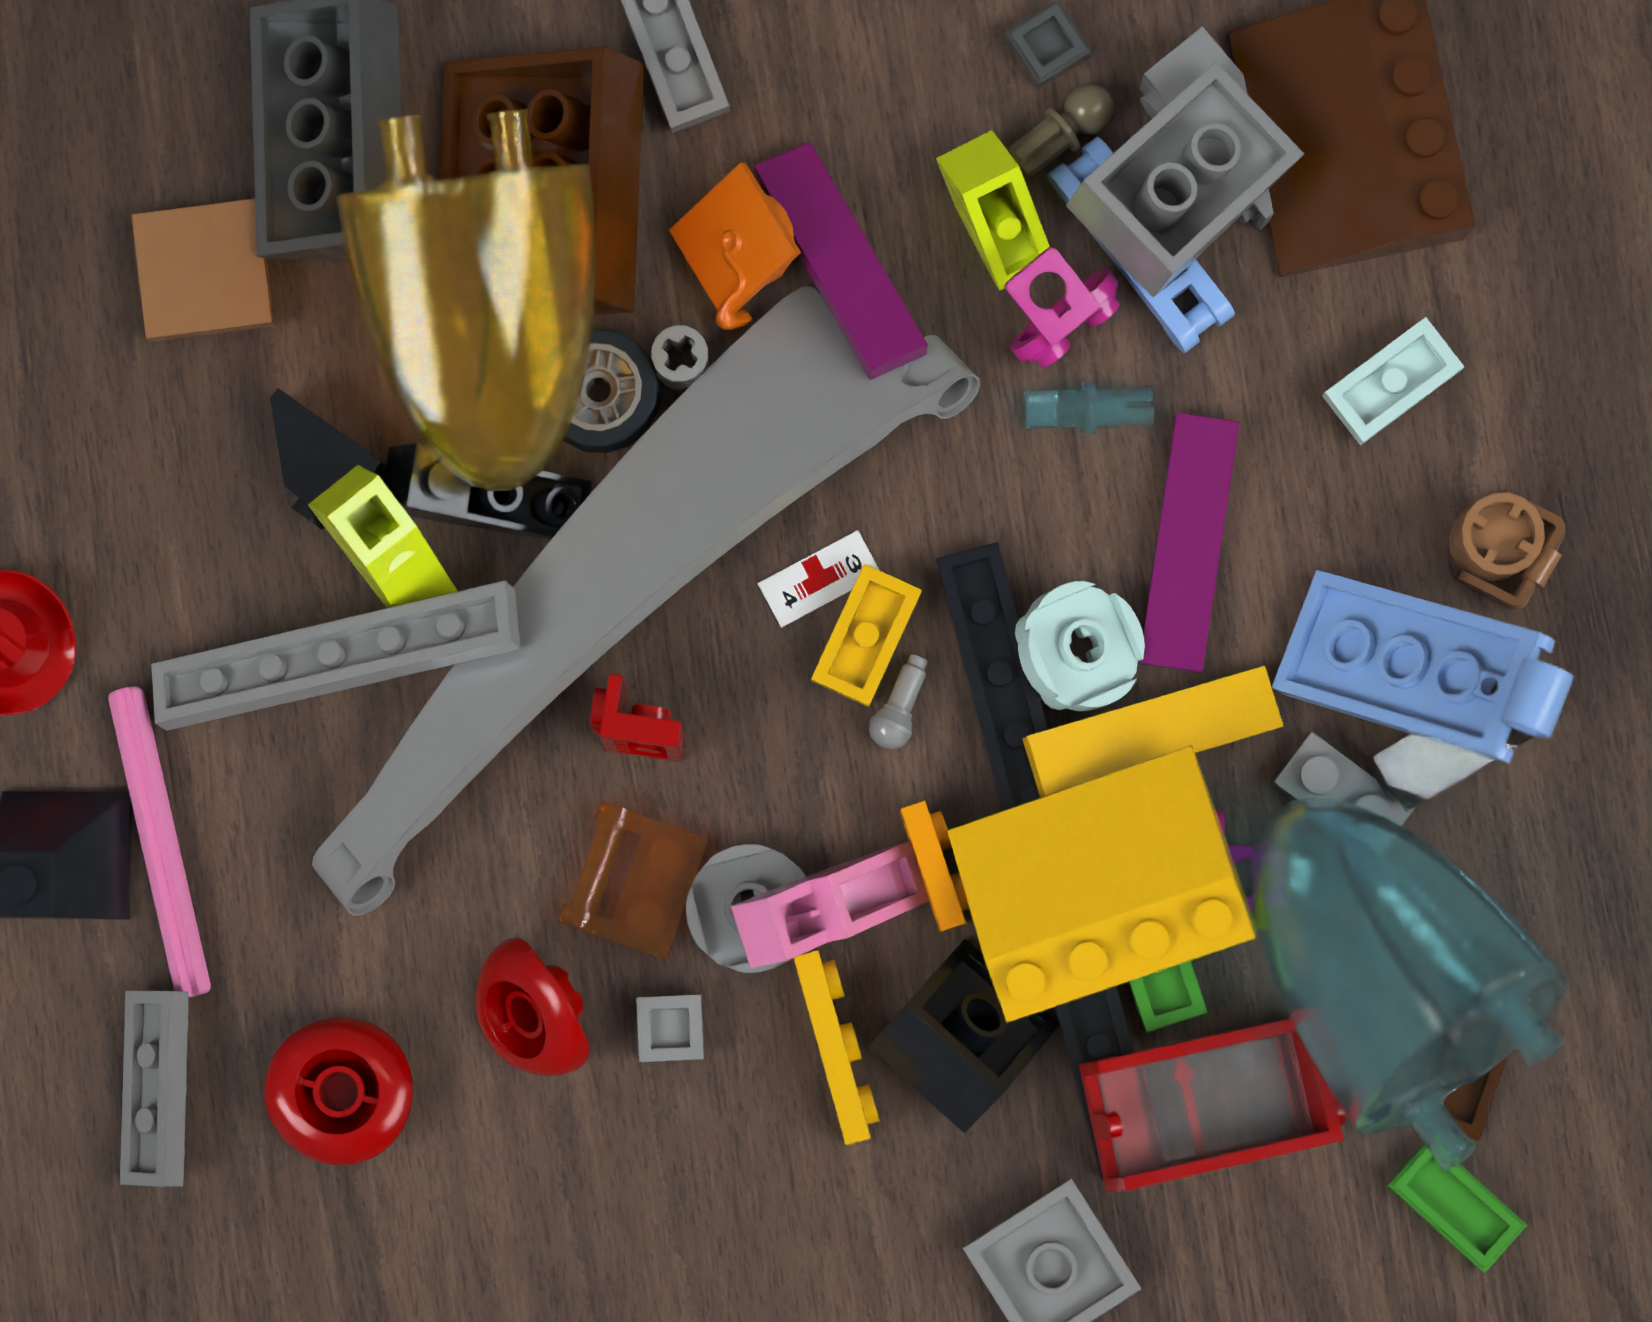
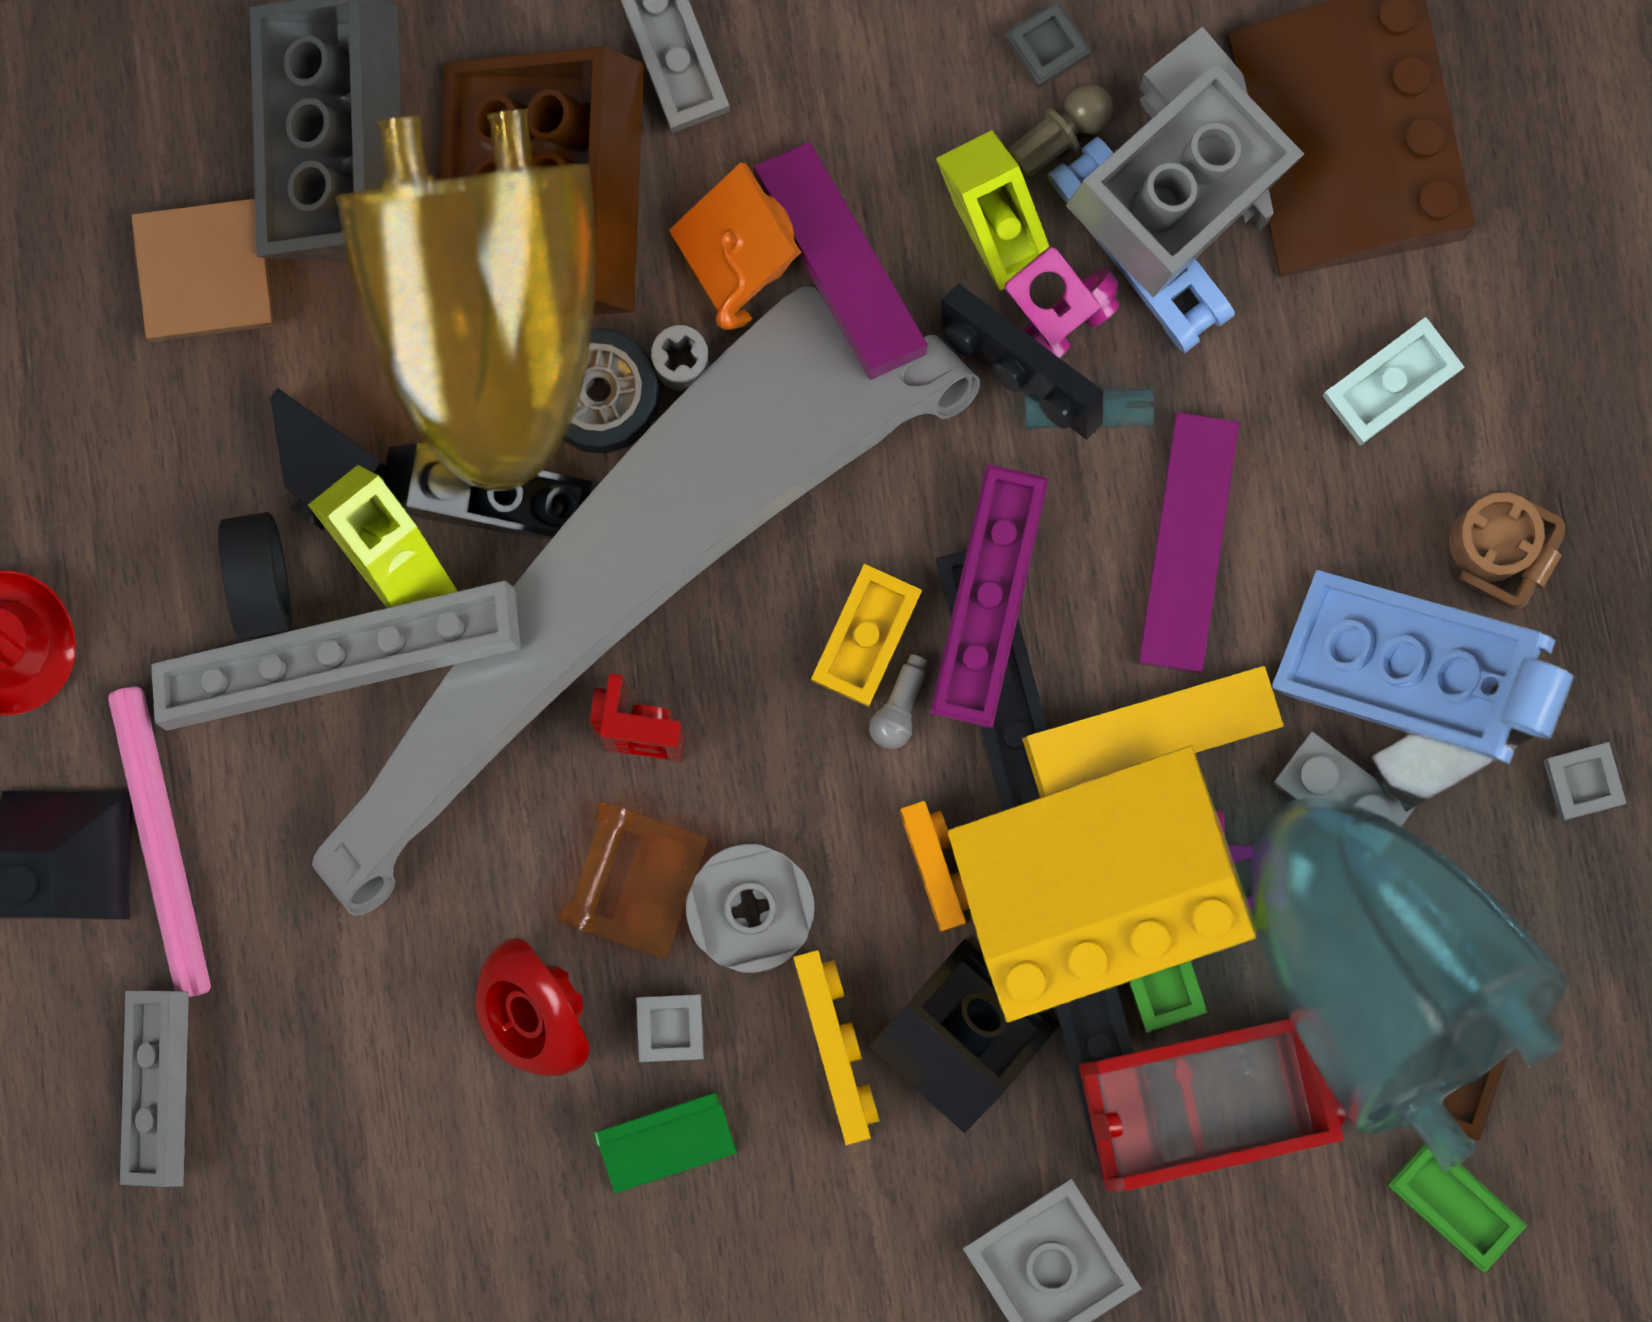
(254, 575): none -> black tyre
(339, 1091): red hat -> none
(665, 1142): none -> green panel
(816, 579): white sticker -> none
(829, 905): bright pink slope -> none
(989, 596): none -> magenta tile
(1022, 362): none -> black plate
(1046, 652): light aqua plate -> none
(1584, 781): none -> light grey plate

